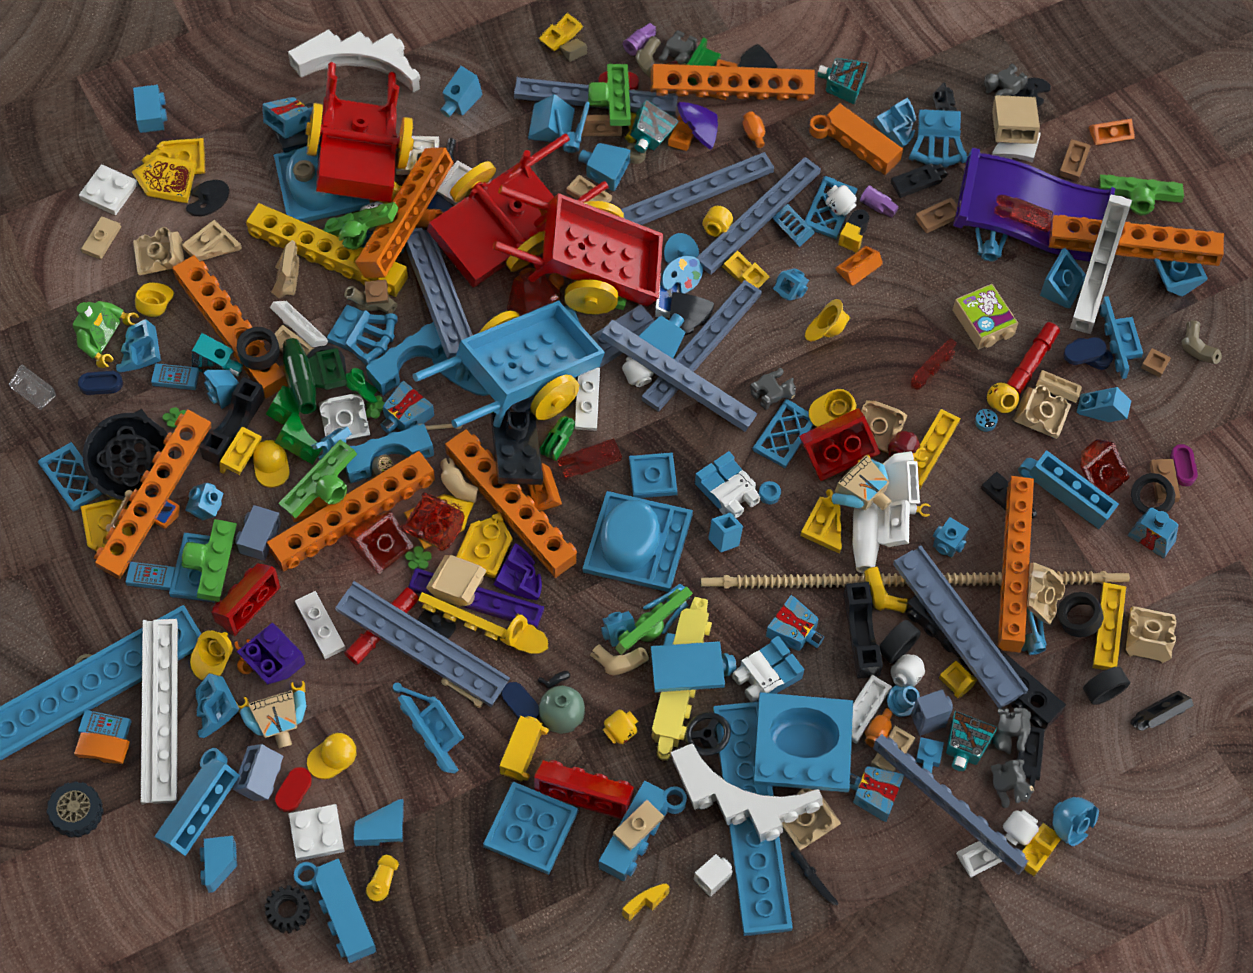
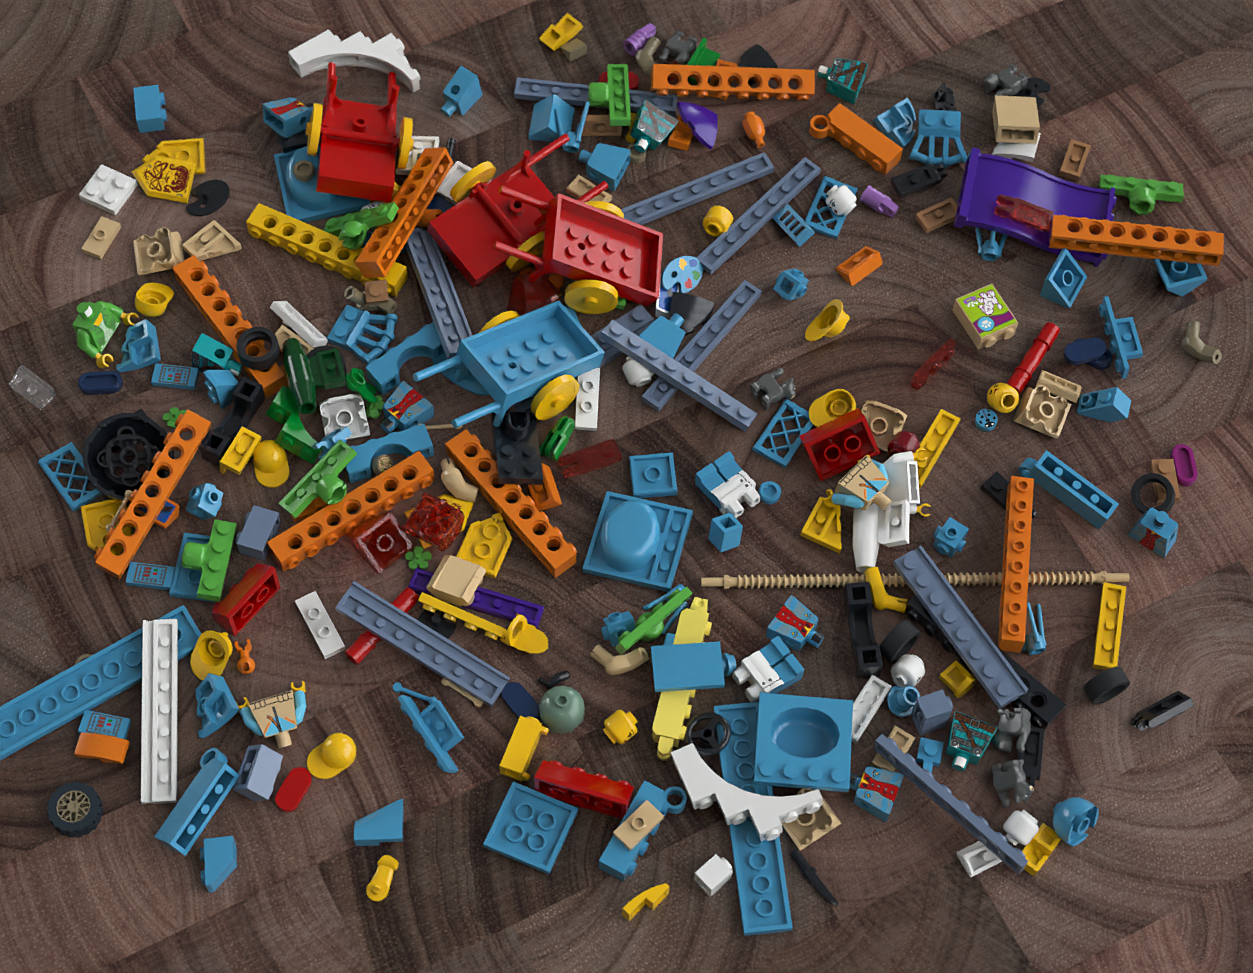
(272, 655): dark purple slope -> none
(287, 271): tan slope -> none
(293, 922): black tyre -> none
(316, 832): white plate -> none
(342, 908): dark azure hinge -> none
(519, 575): dark purple brick -> none
(680, 245): dark azure piece -> none
(743, 270): yellow slope -> none
(851, 233): leg -> none
(879, 725): orange plant -> none
(1044, 591): tan slope -> none
(1072, 601): black tyre -> none
(1100, 263): white arch -> none
(1103, 466): clear red slope -> none
(1112, 131): orange slope -> none
(1150, 634): tan slope -> none
(1156, 362): medium nougat plate -> none

